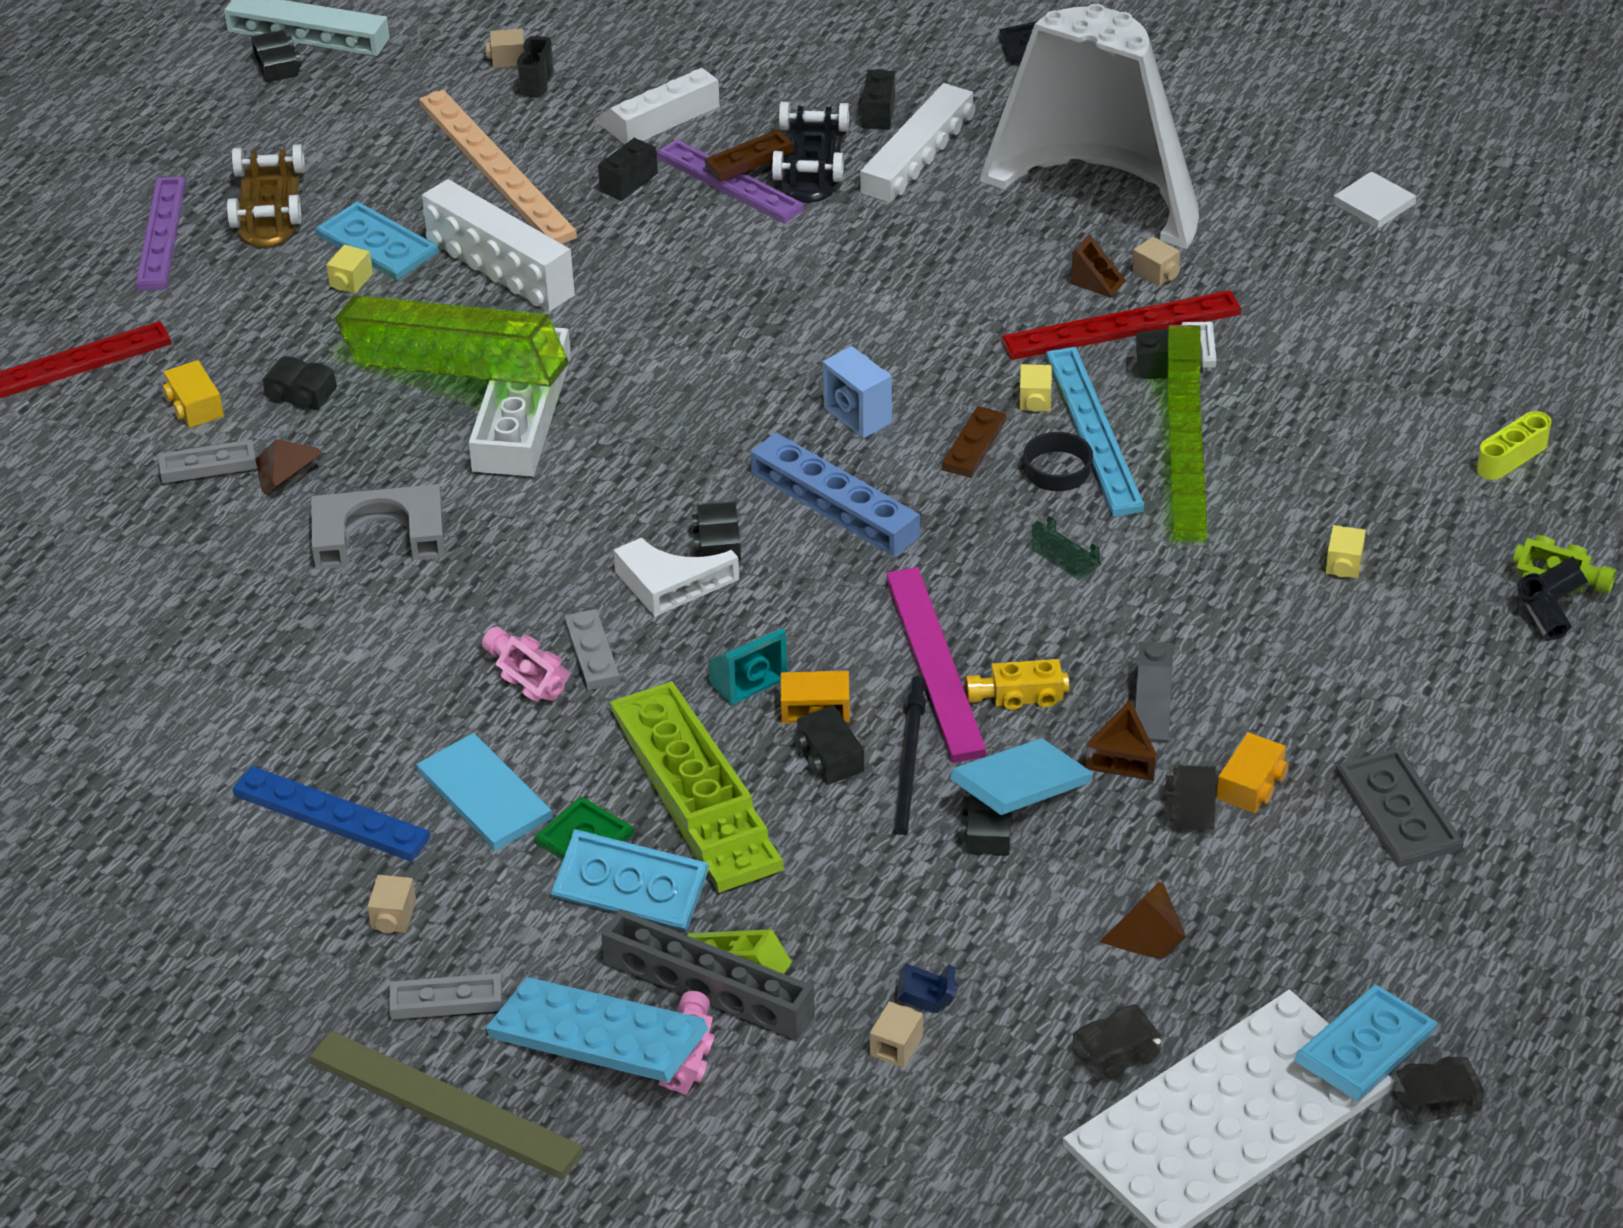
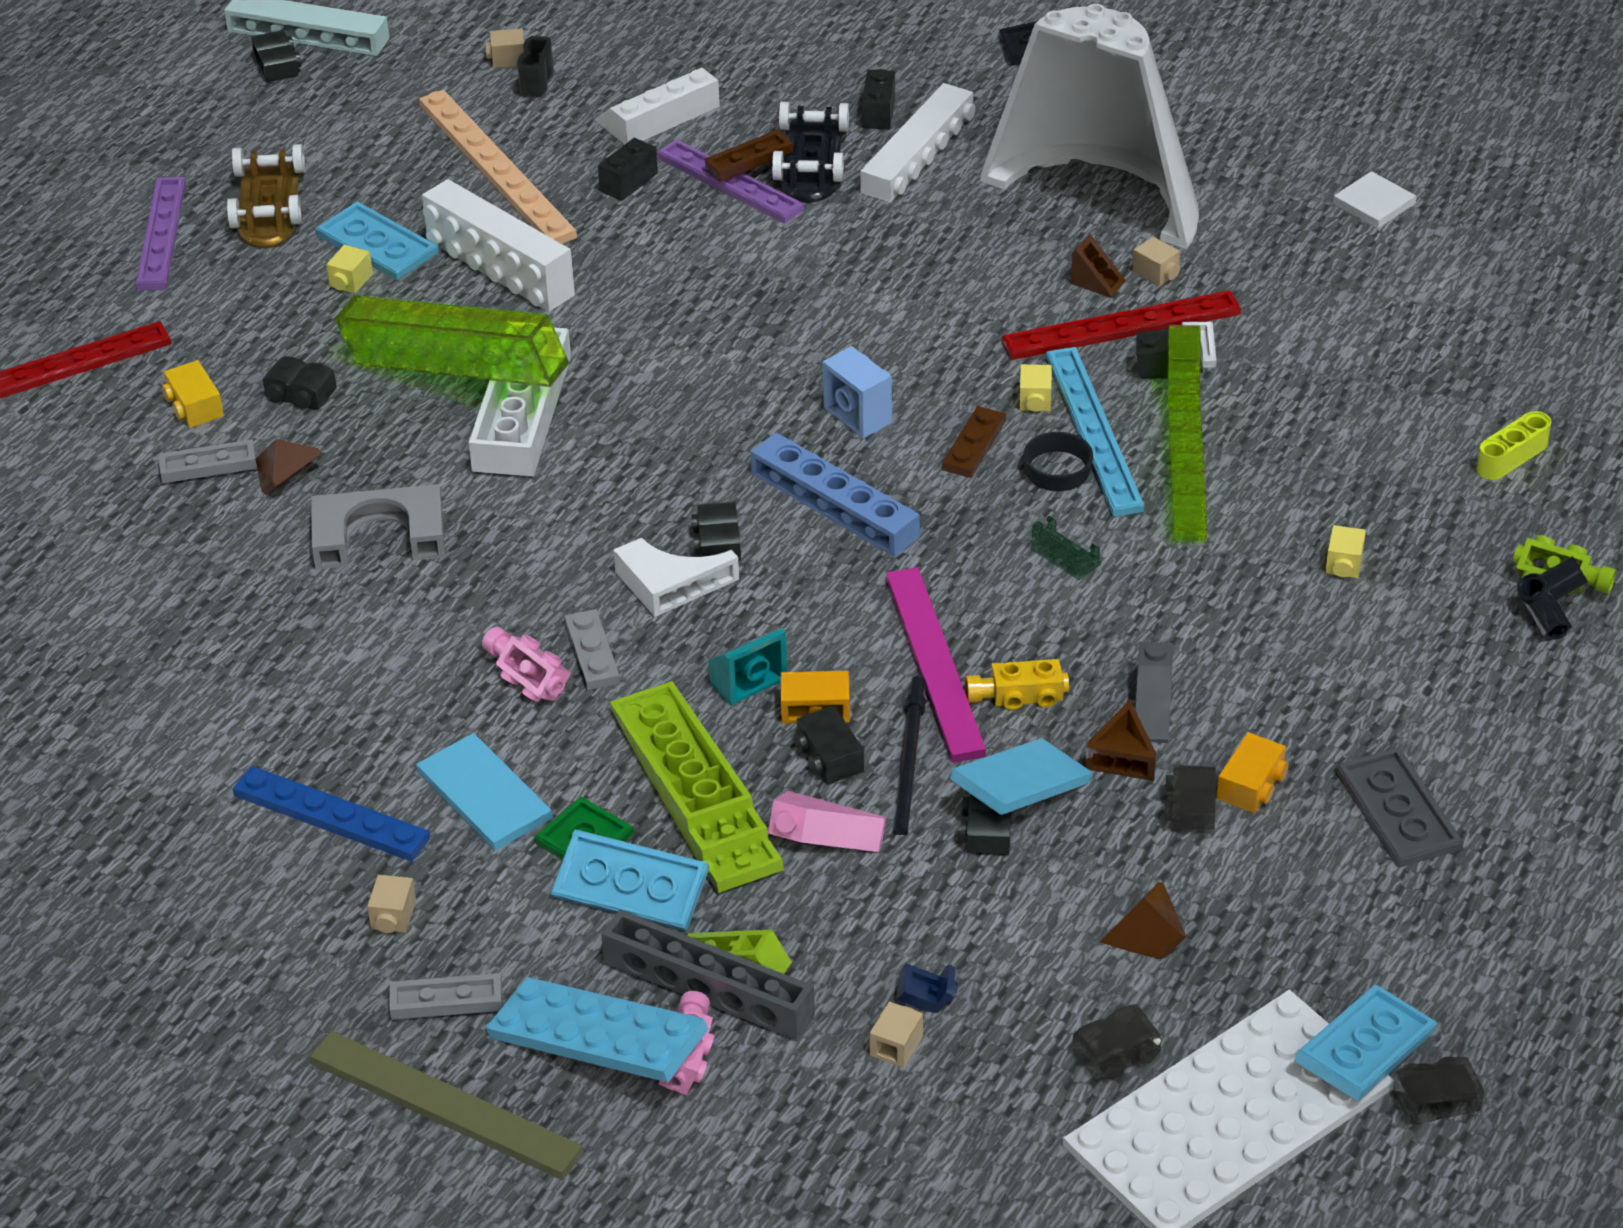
(825, 823): none -> bright pink slope

